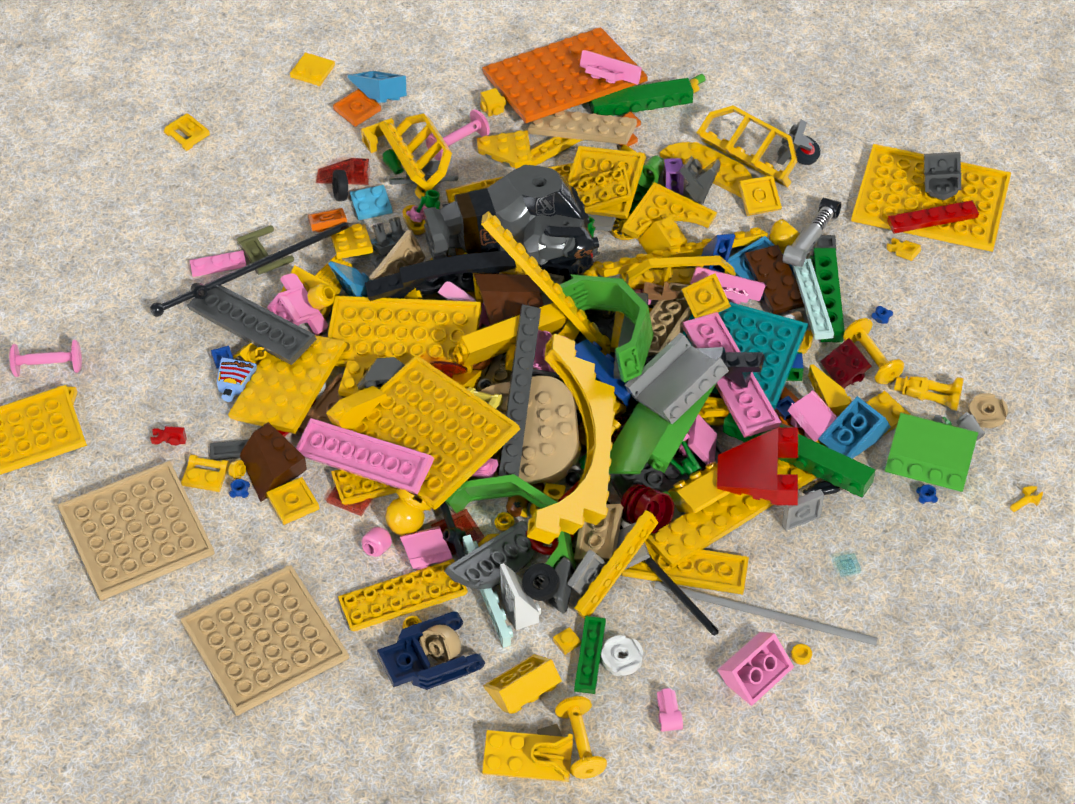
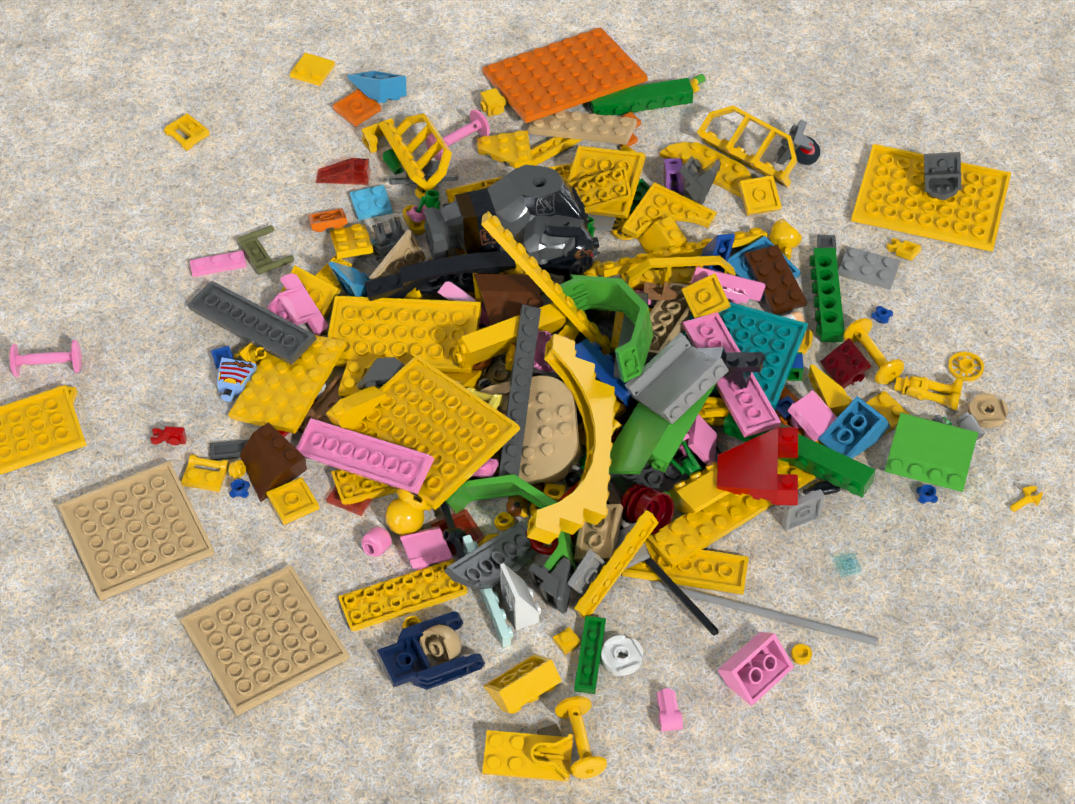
(200, 291): black bar -> none
(321, 296): yellow head -> none
(340, 185): black tyre -> none
(449, 368): clear red dish -> none
(545, 593): black tyre -> none
(609, 68): bright pink bracket -> none
(651, 171): bright green plant -> none
(798, 251): light grey piece -> none
(813, 301): light aqua plate -> none
(868, 268): none -> light grey plate
(932, 217): red plate -> none
(966, 366): none -> yellow wheel

